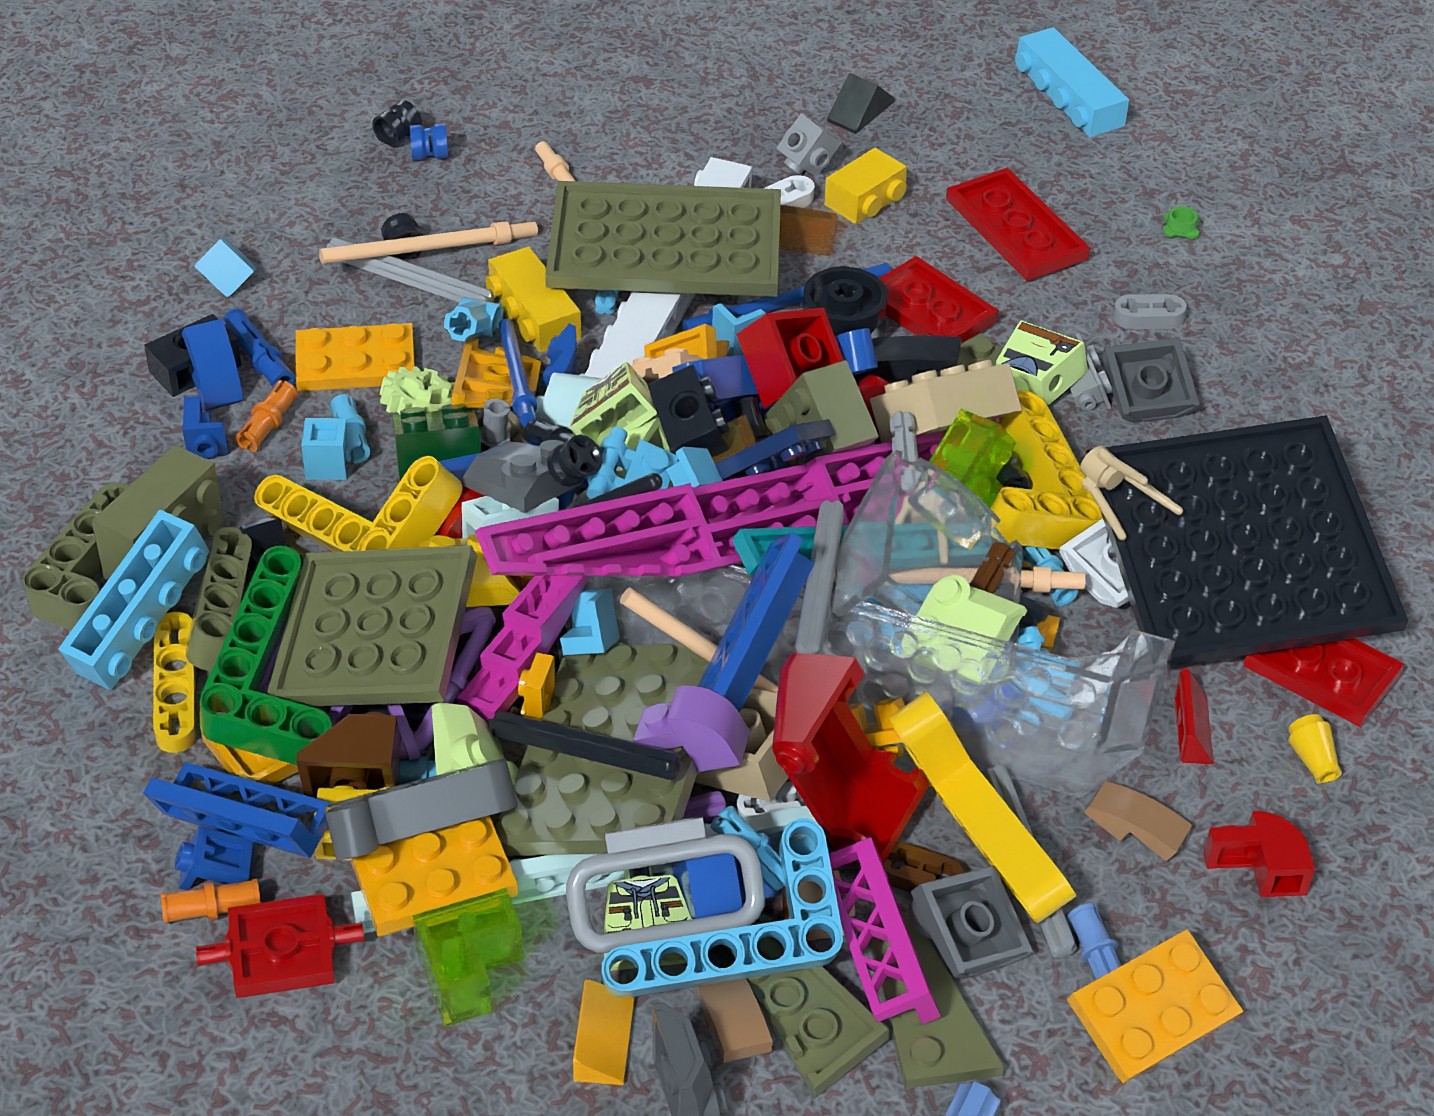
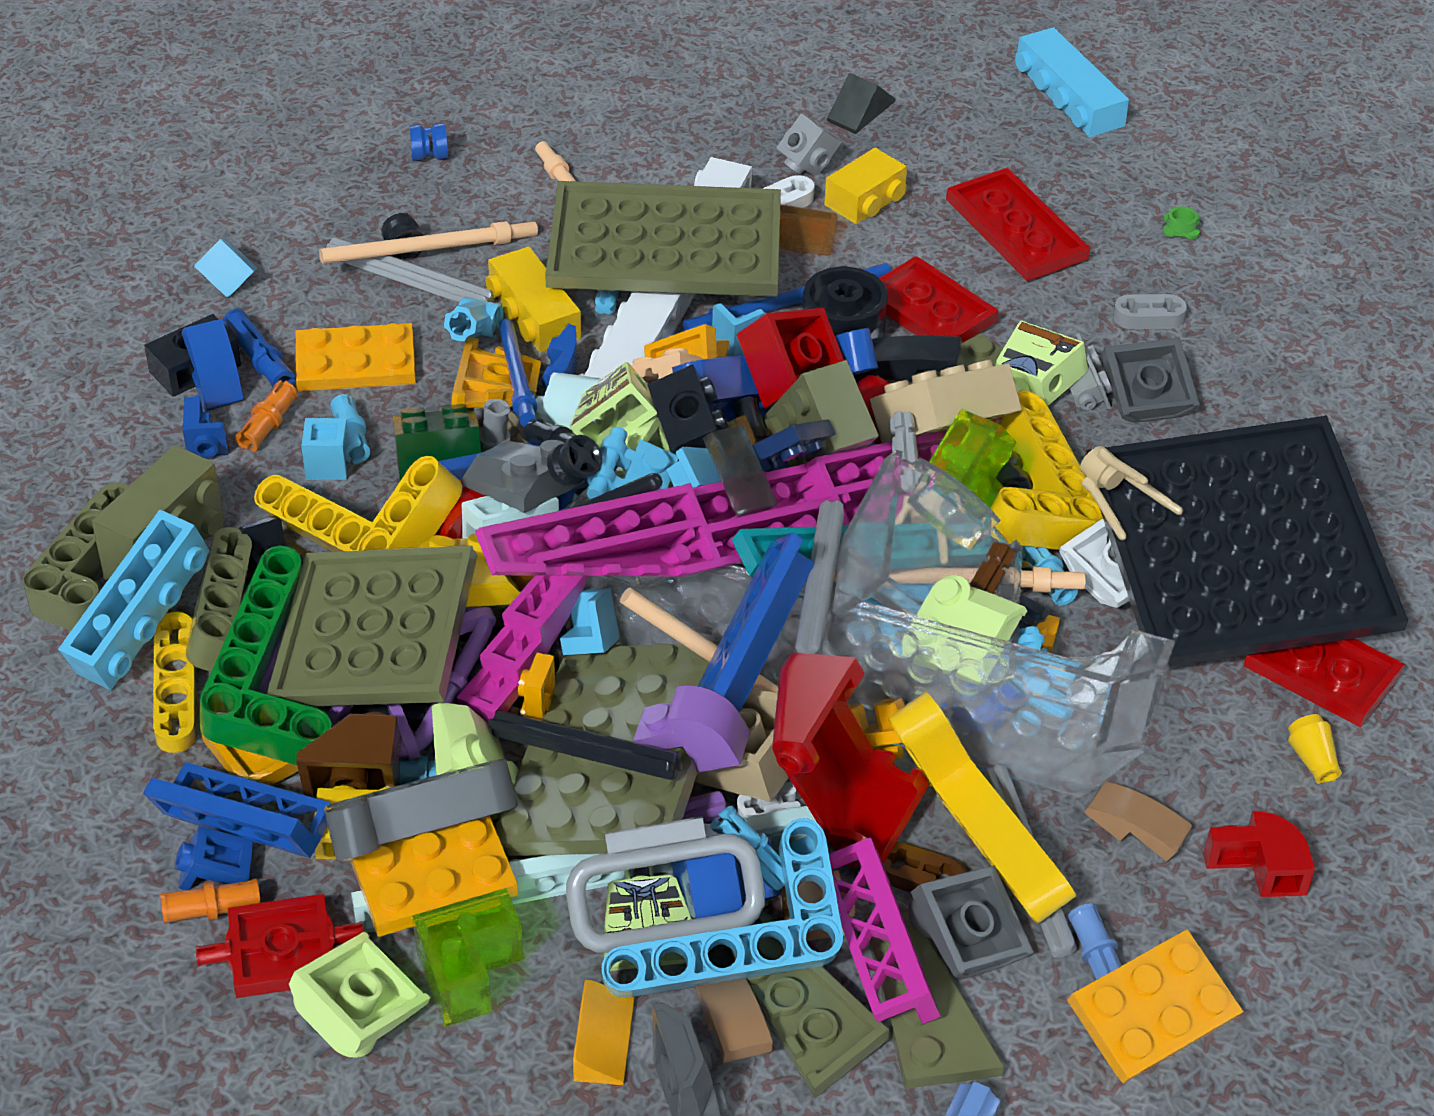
(354, 996): none -> yellowish green slope
(394, 125): black wheel -> none
(415, 389): yellowish green gear -> none
(740, 471): none -> clear smoke plate
(1192, 720): red slope -> none

